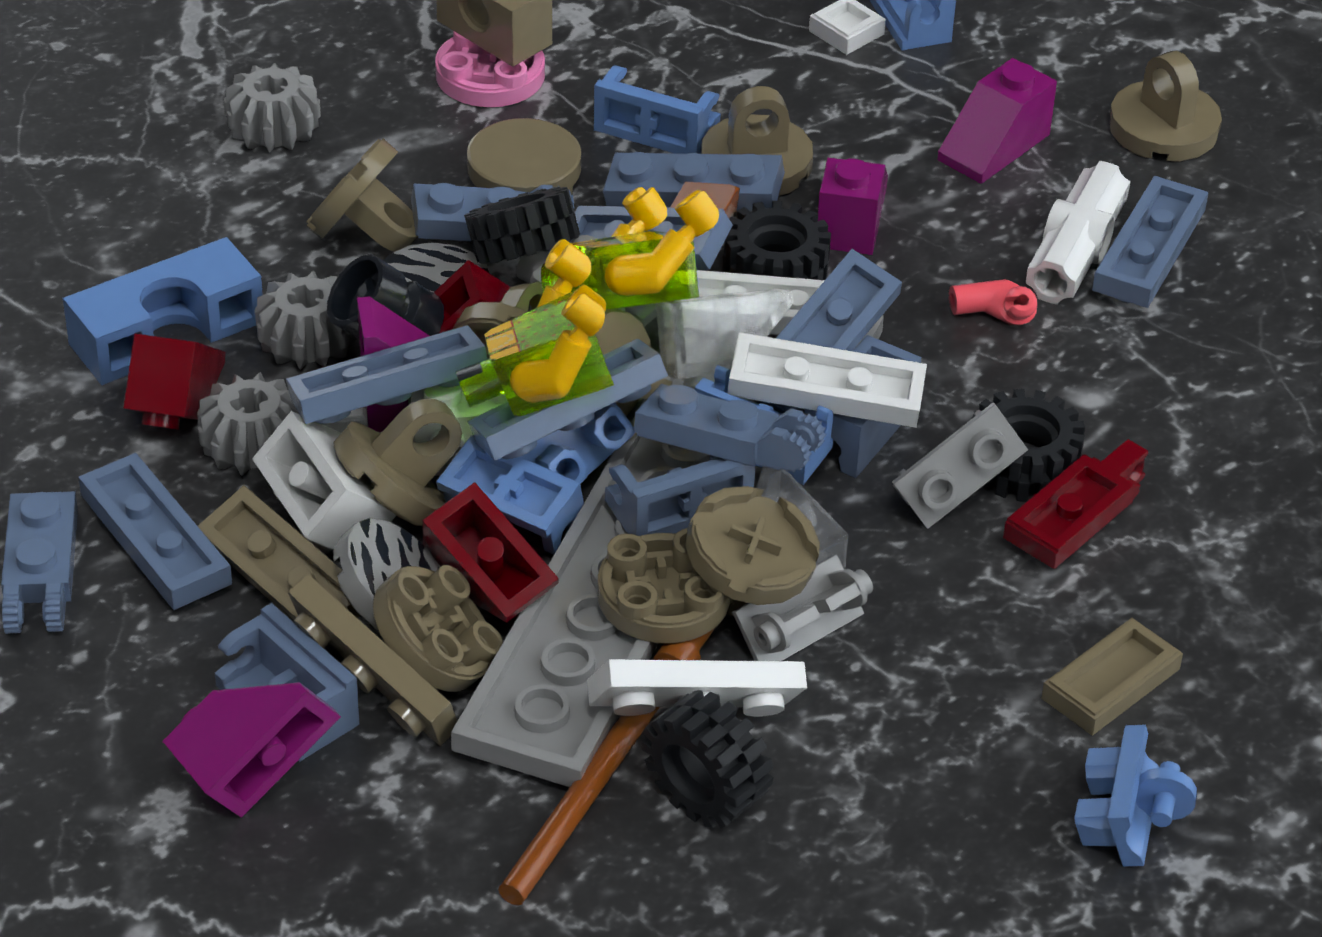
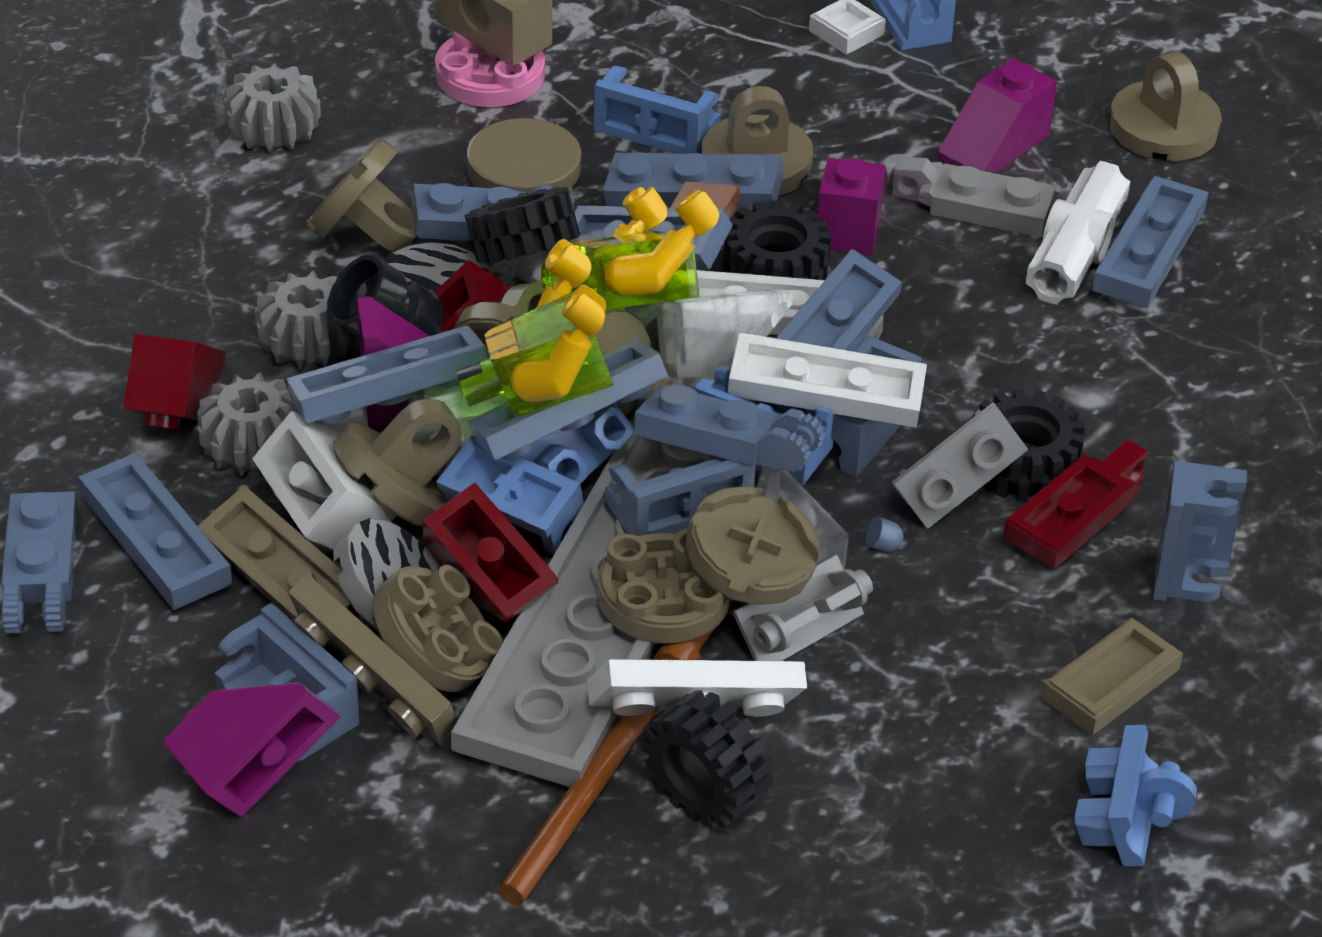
(199, 288): medium blue arch -> none
(883, 535): none -> sand blue piece
(975, 195): none -> light grey hinge
(996, 298): coral arm -> none
(1198, 530): none -> sand blue hinge

